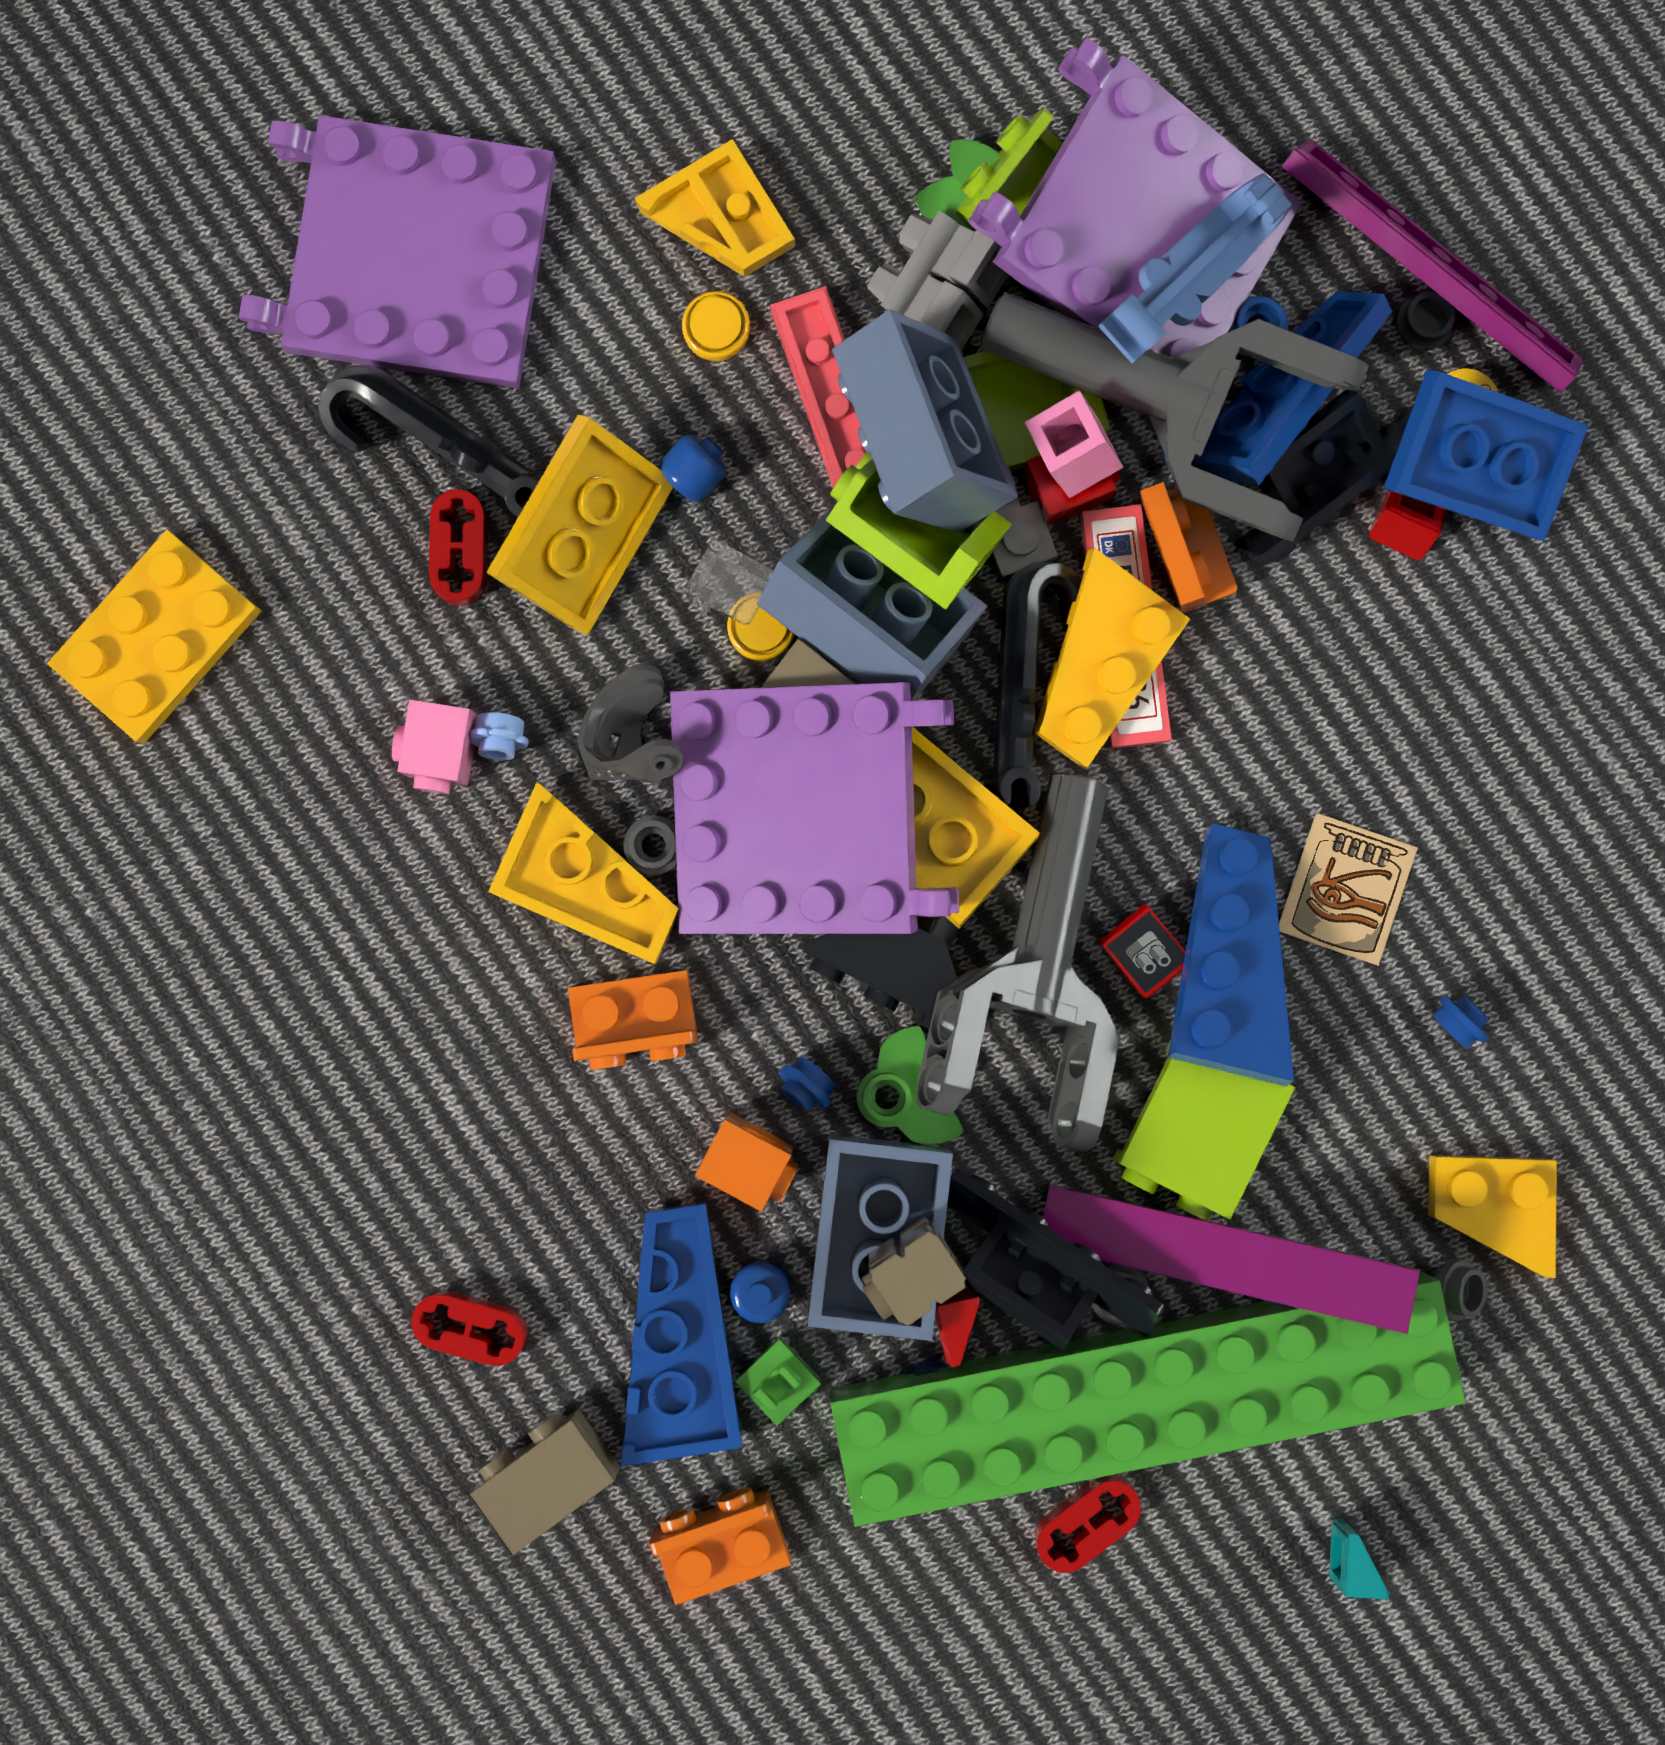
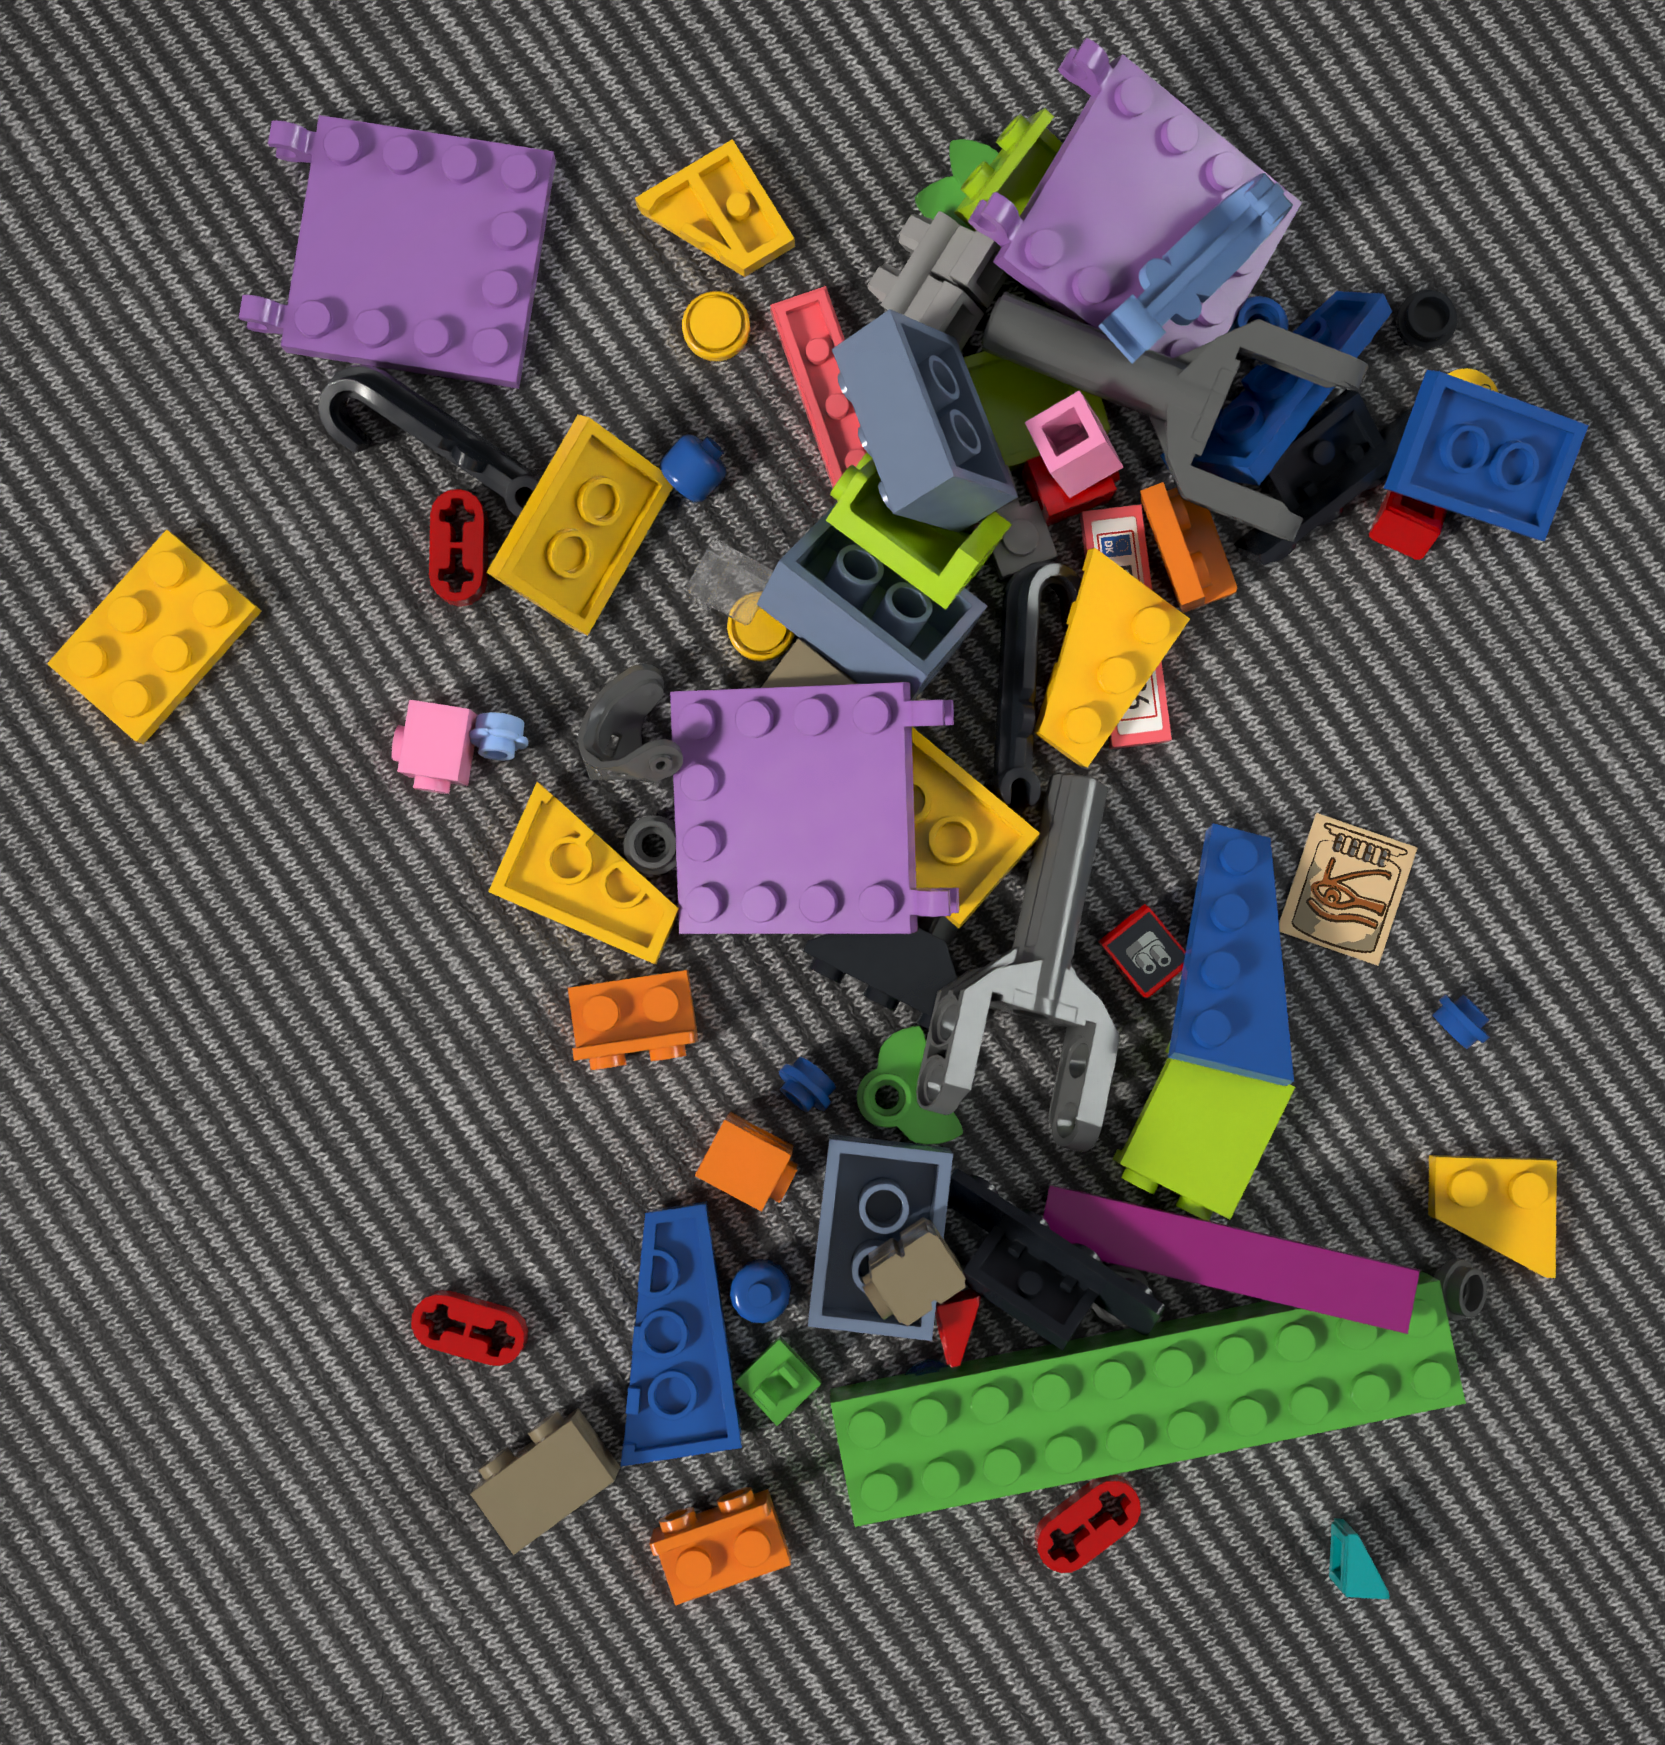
(1434, 264): magenta tile -> none

